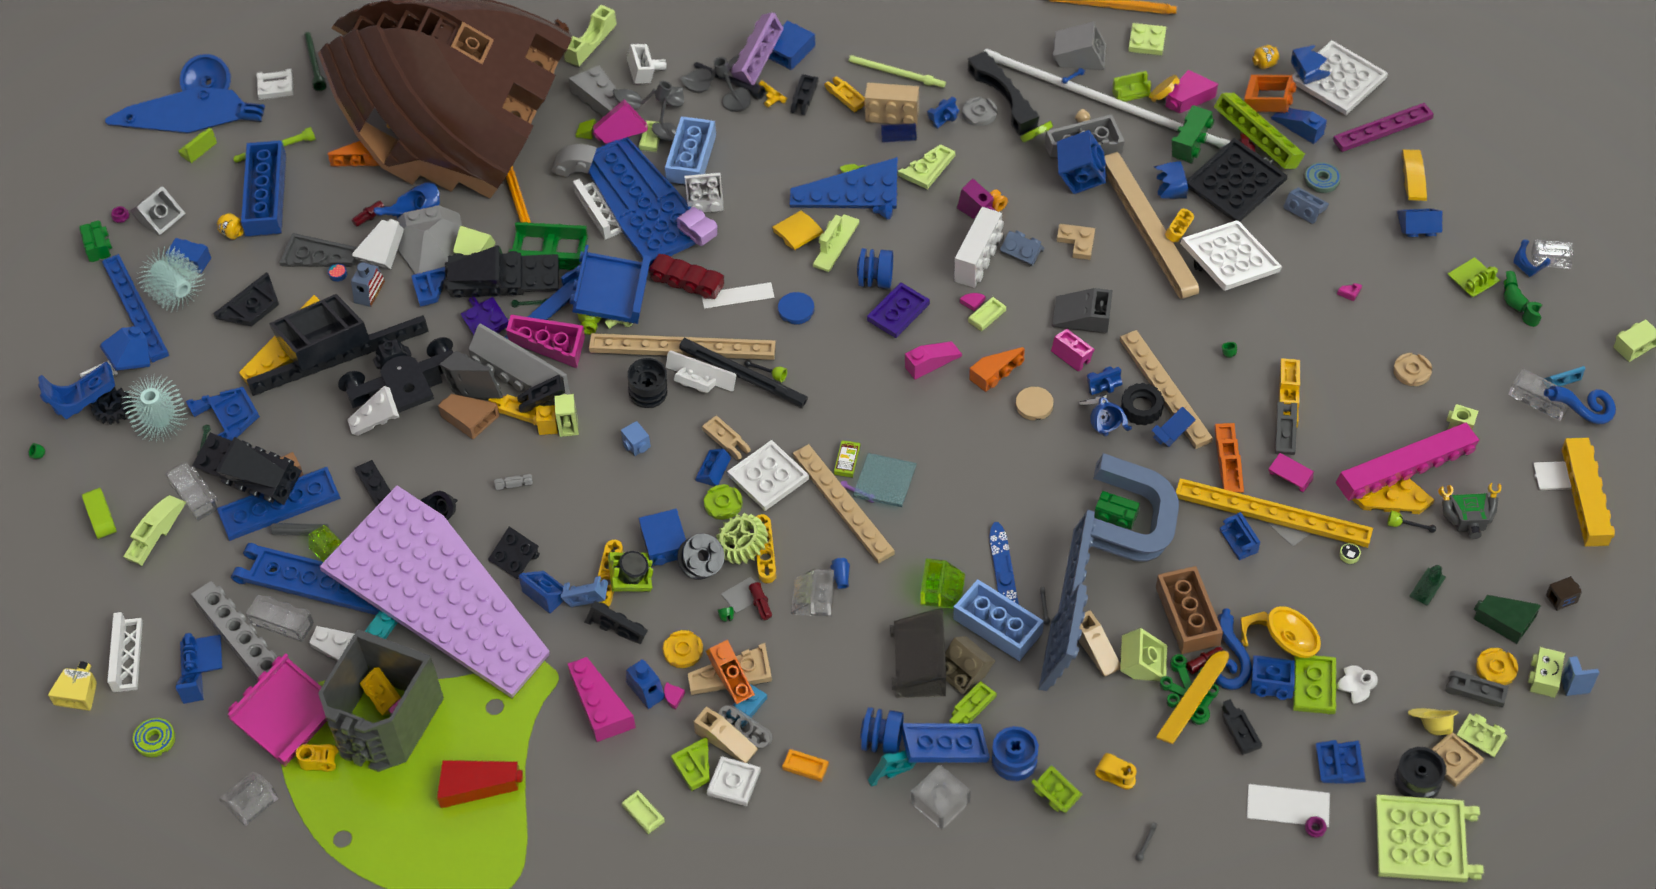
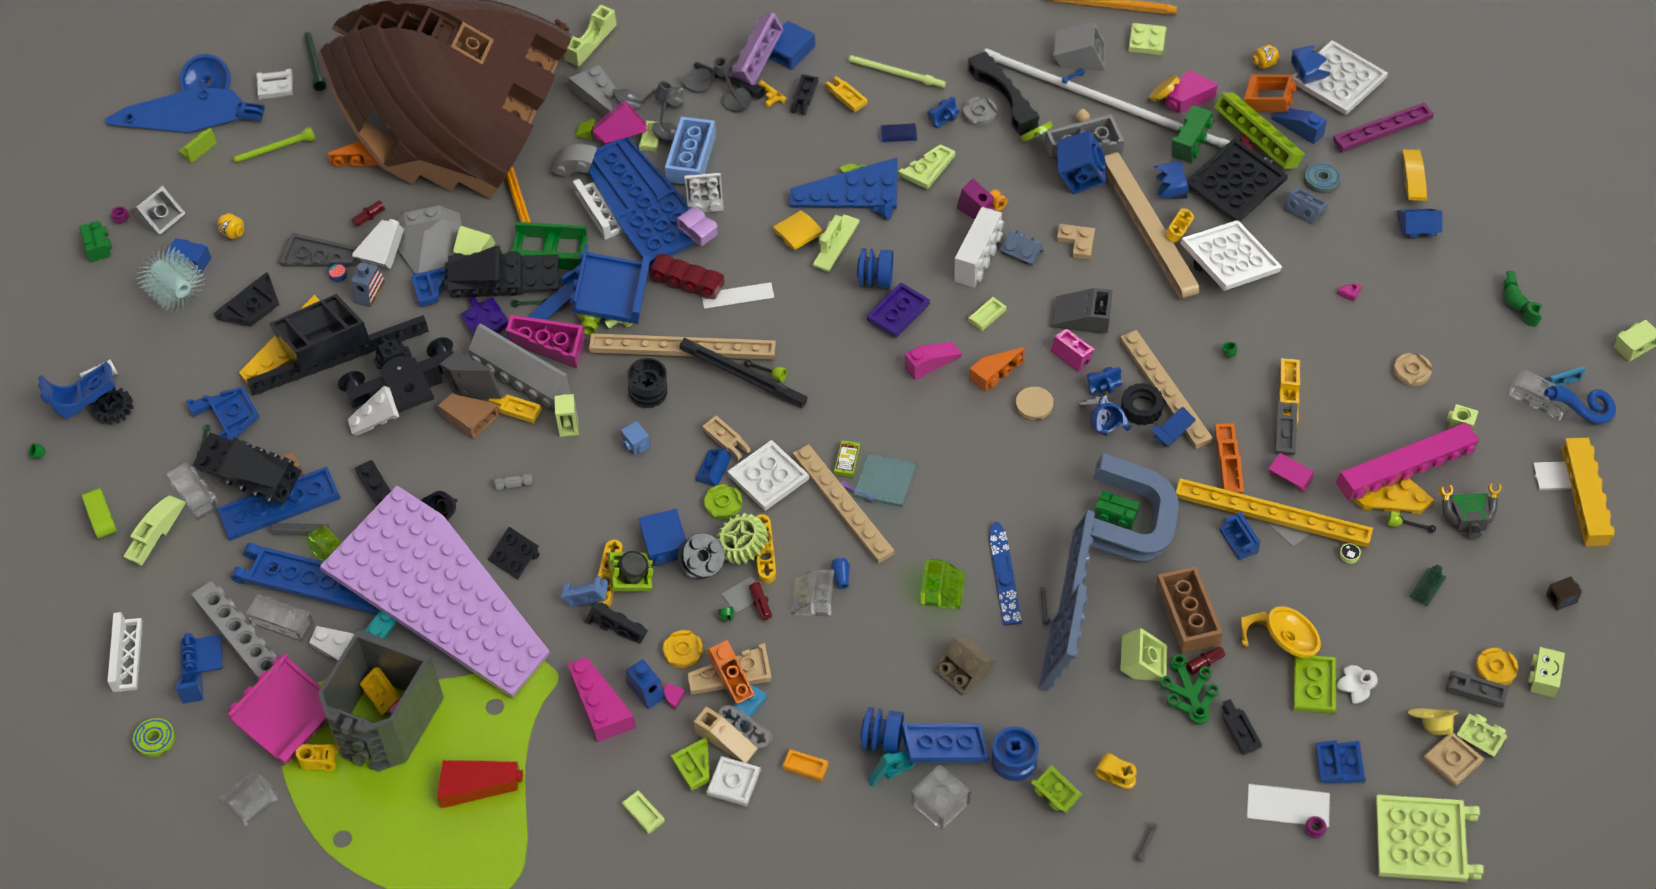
(74, 688): light yellow torso -> none
(127, 349): blue slope -> none
(135, 306): blue tile -> none
(155, 407): light aqua piece -> none
(263, 188): blue brick -> none
(417, 198): blue hat -> none
(541, 393): black hinge -> none
(542, 589): blue slope -> none
(545, 420): yellow brick -> none
(641, 64): white brick -> none
(699, 374): white bracket -> none
(796, 308): blue tile -> none
(891, 103): tan brick -> none
(920, 655): clear smoke windscreen -> none
(972, 300): dark pink tile -> none
(972, 704): lime hinge -> none
(998, 620): light blue brick -> none
(1097, 645): tan slope -> none
(1131, 86): lime hinge -> none
(1193, 697): yellow piece -> none
(1227, 623): blue plant -> none
(1272, 677): blue plate -> none
(1420, 773): black wheel -> none
(1474, 277): lime hinge -> none
(1506, 616): dark green slope -> none
(1522, 262): blue helmet -> none
(1558, 252): clear brick -> none
(1575, 680): medium blue panel -> none

